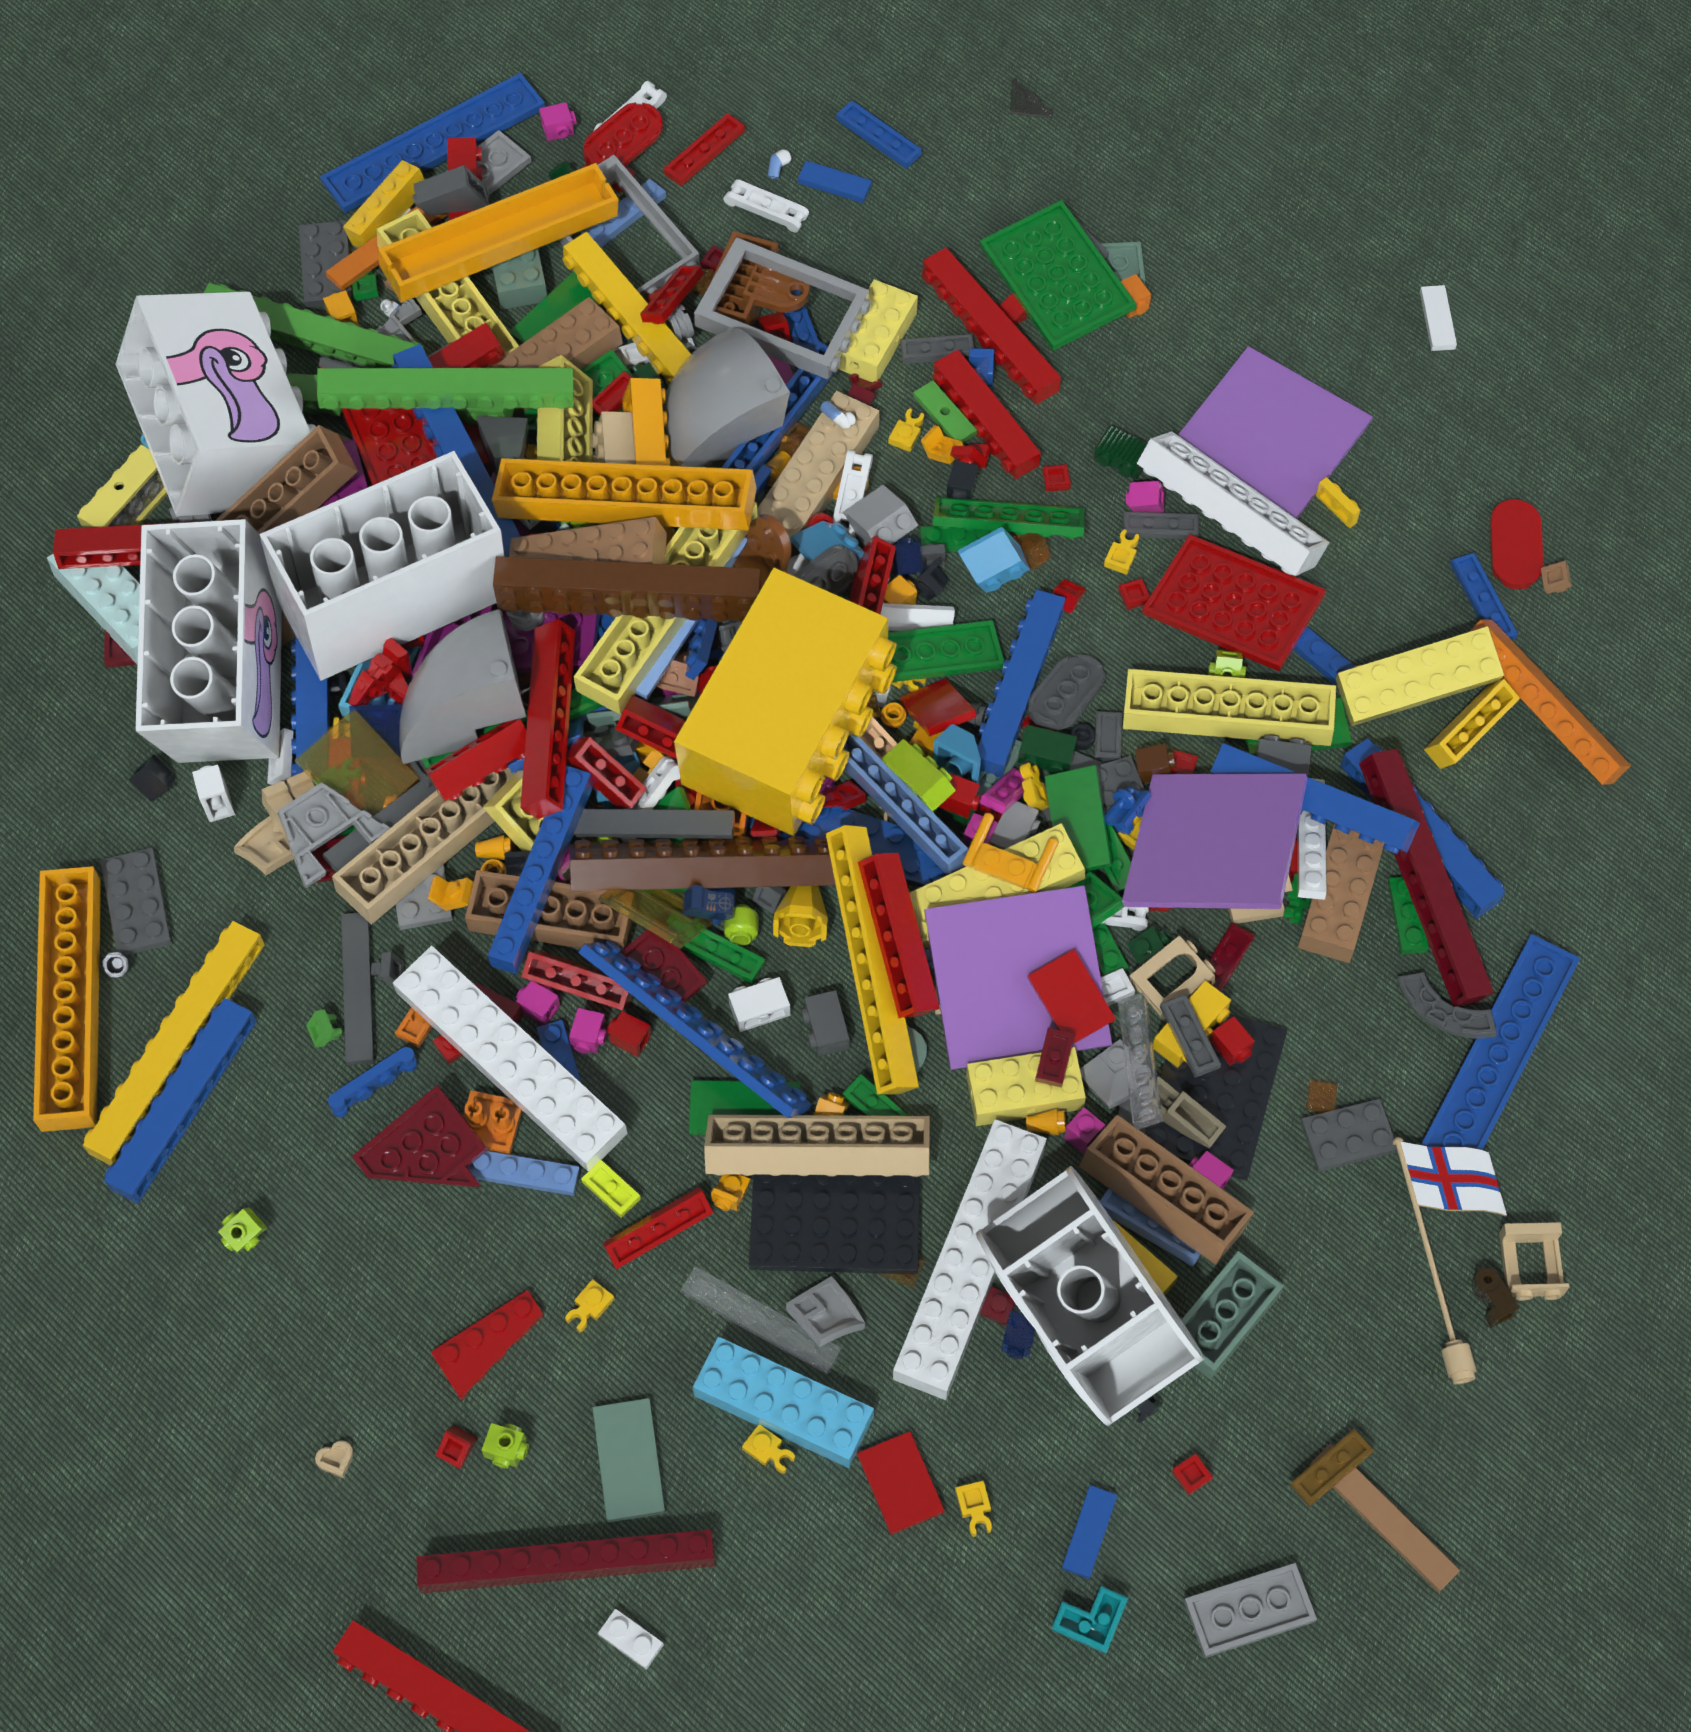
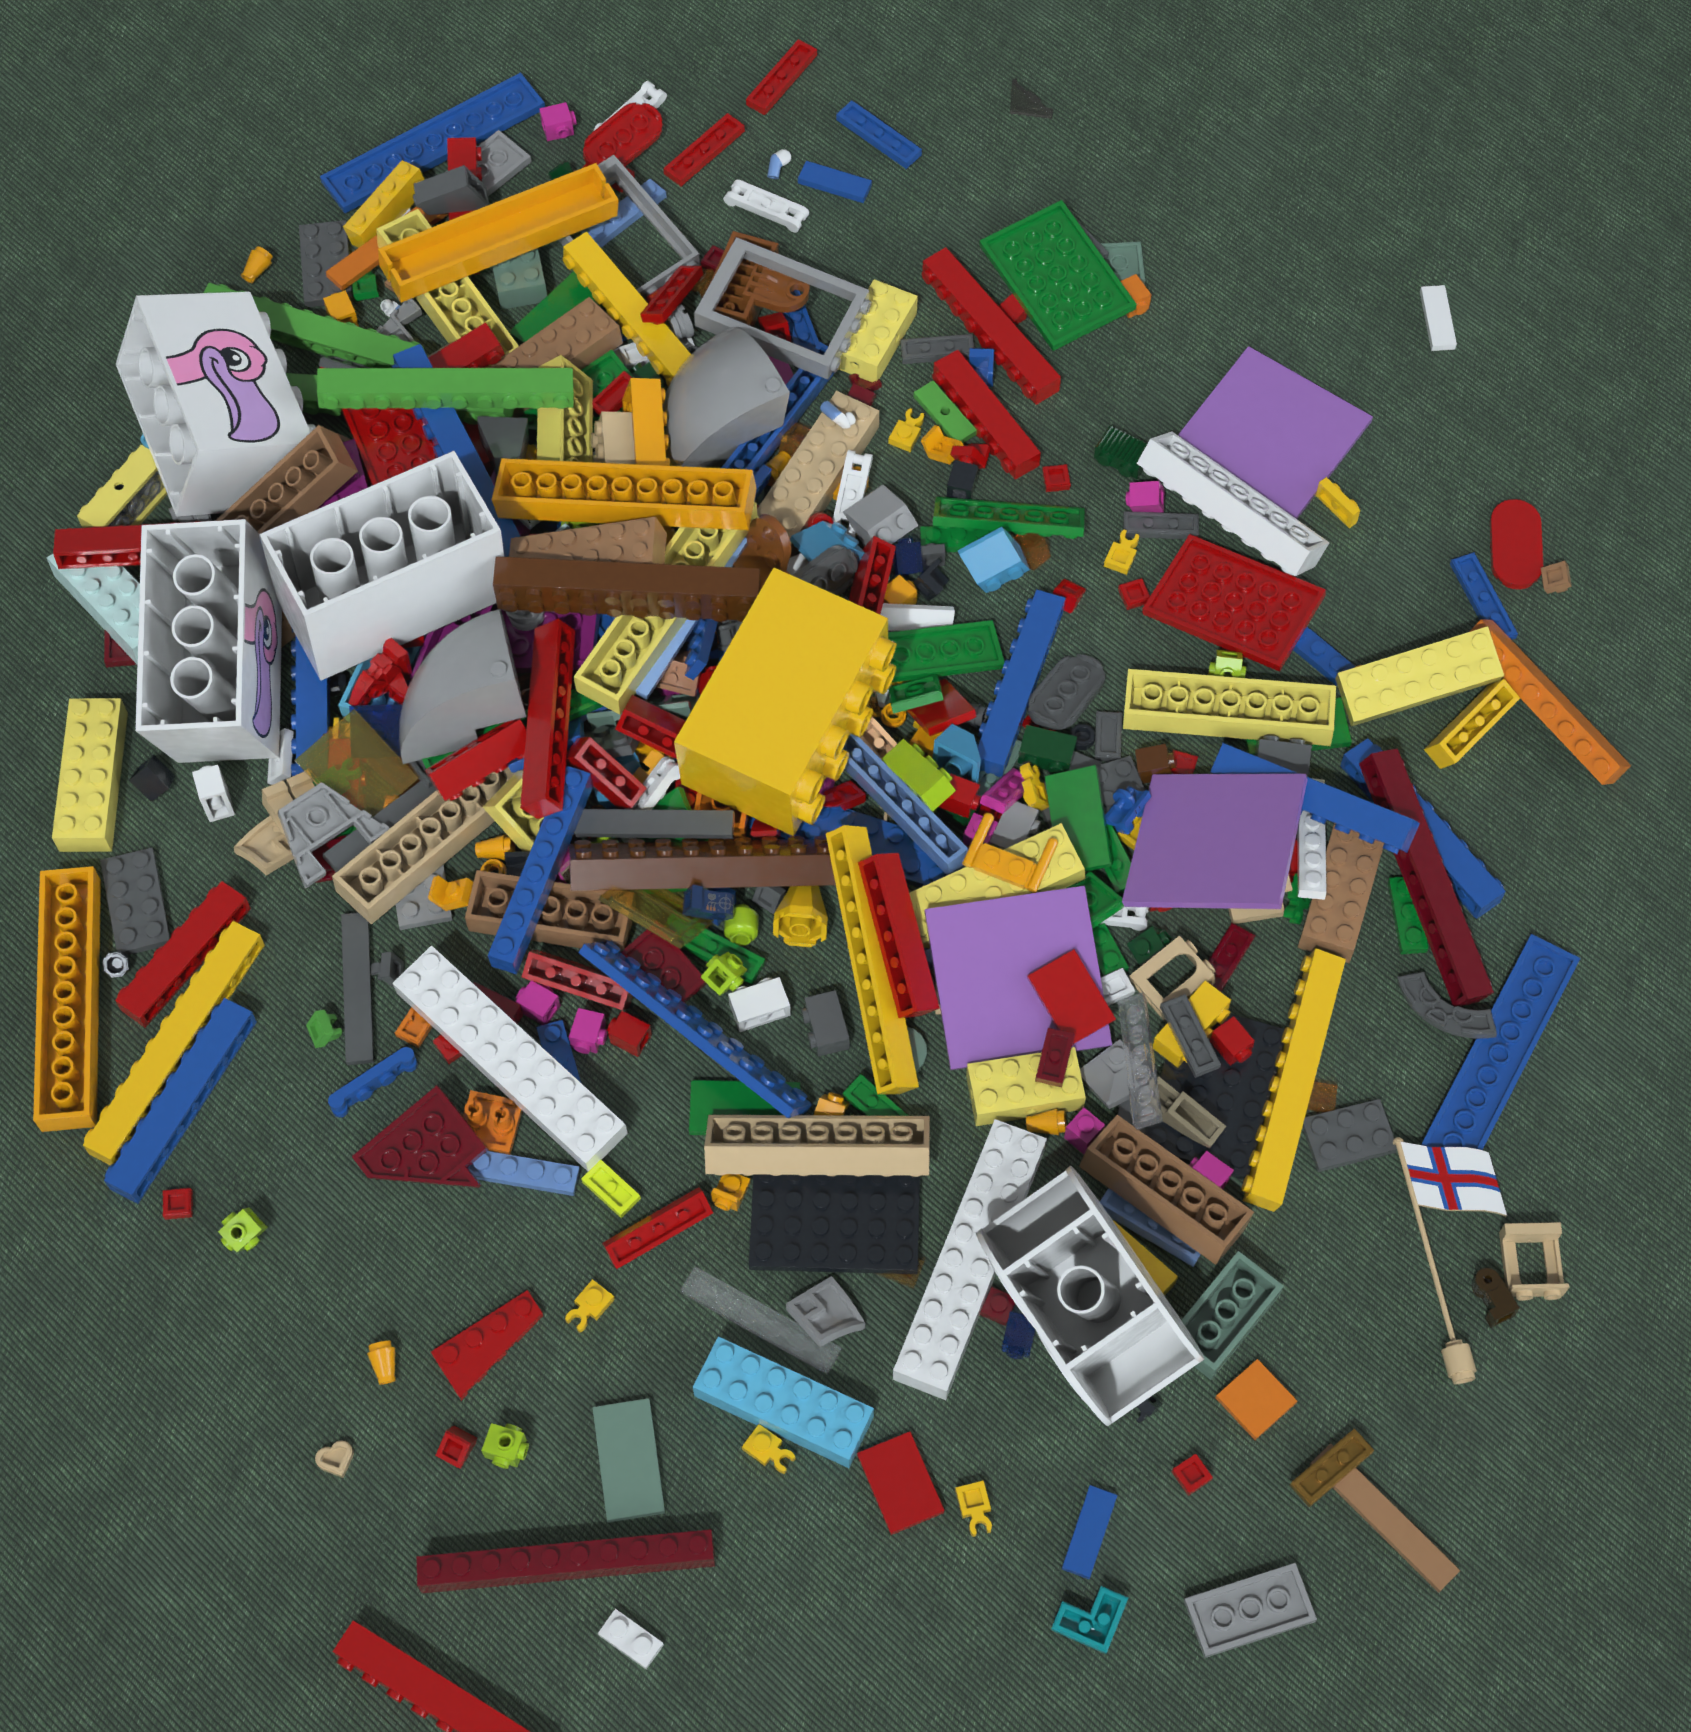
(90, 775): none -> light yellow brick
(177, 1203): none -> red tile
(181, 955): none -> red brick
(256, 264): none -> light orange cone
(383, 1361): none -> light orange cone
(724, 973): none -> lime brick
(781, 77): none -> red plate
(915, 693): none -> green plate
(1256, 1399): none -> orange tile
(1293, 1080): none -> yellow brick

